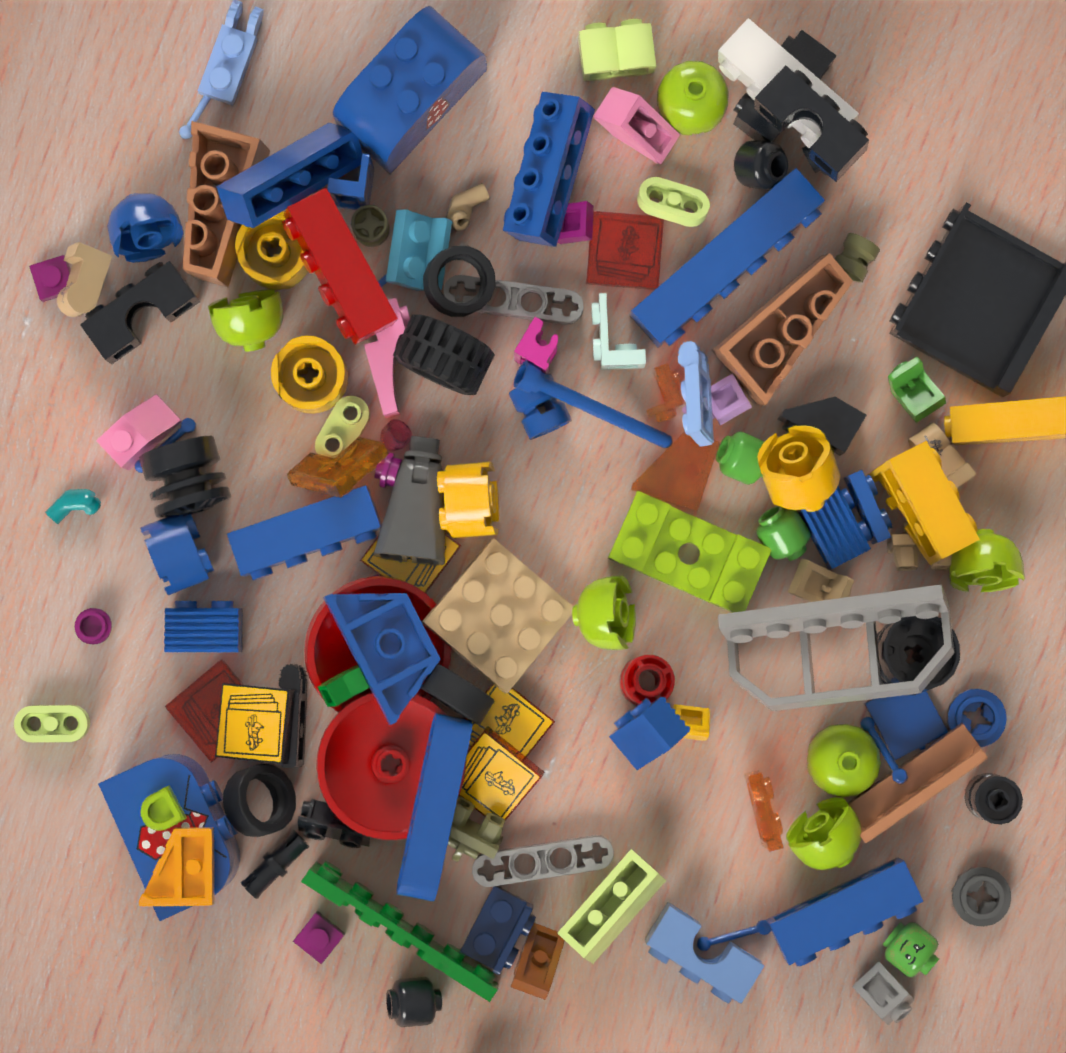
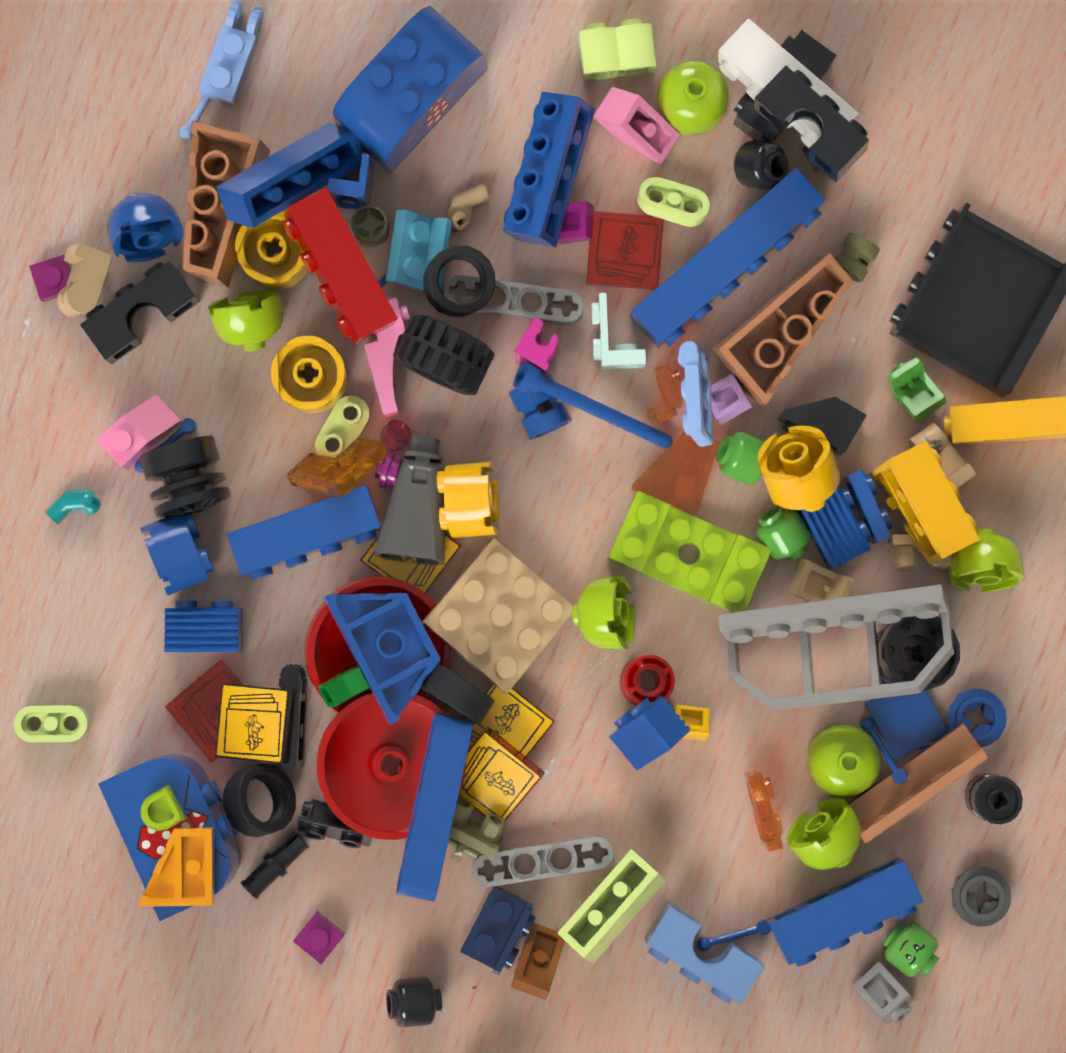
(93, 626): magenta plate -> none
(328, 882): green wing -> none

